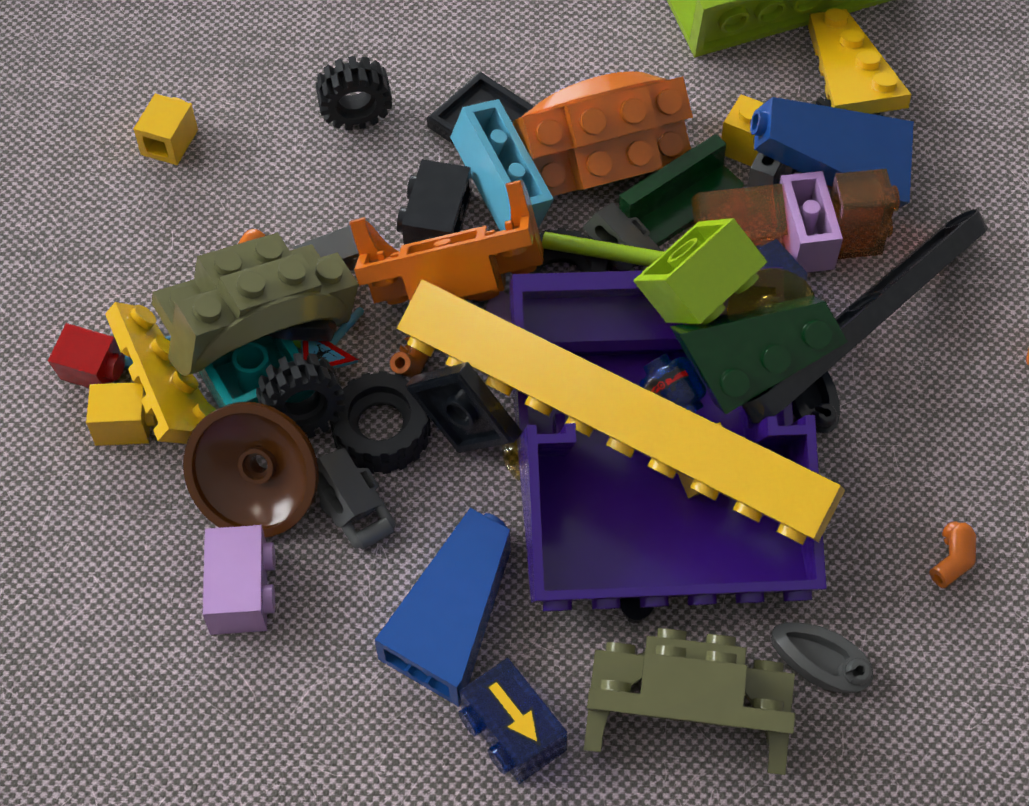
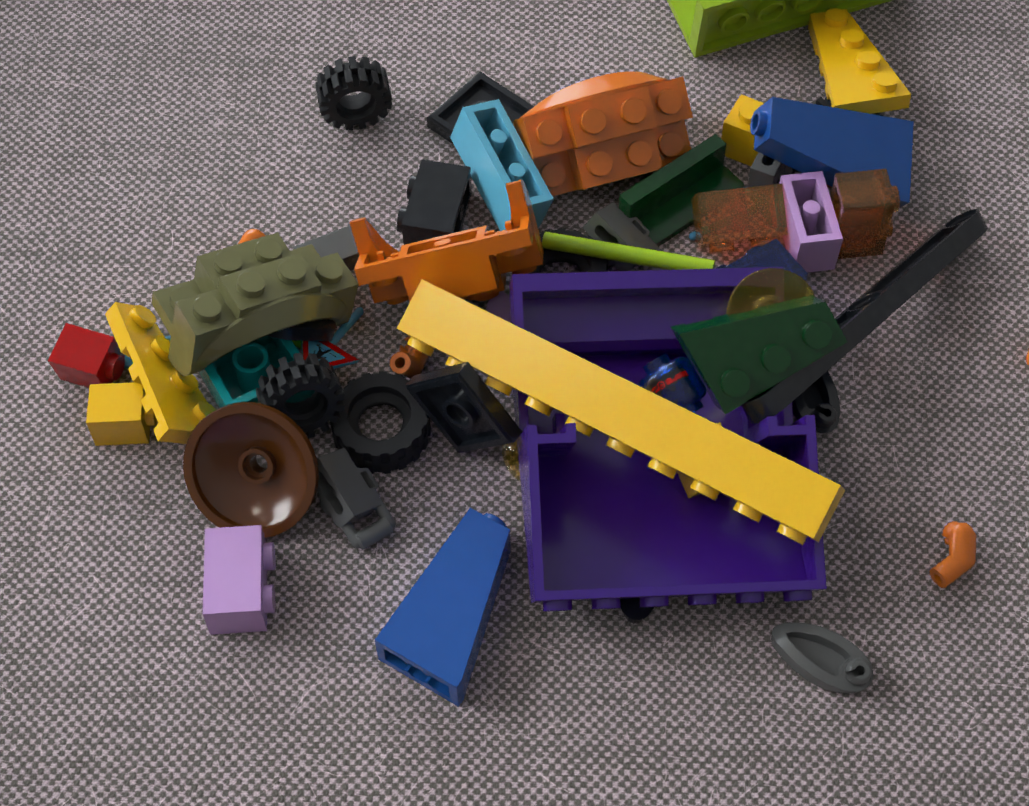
(166, 129): yellow brick -> none
(512, 721): clear blue brick -> none
(693, 685): olive piece -> none
(701, 272): lime brick -> none

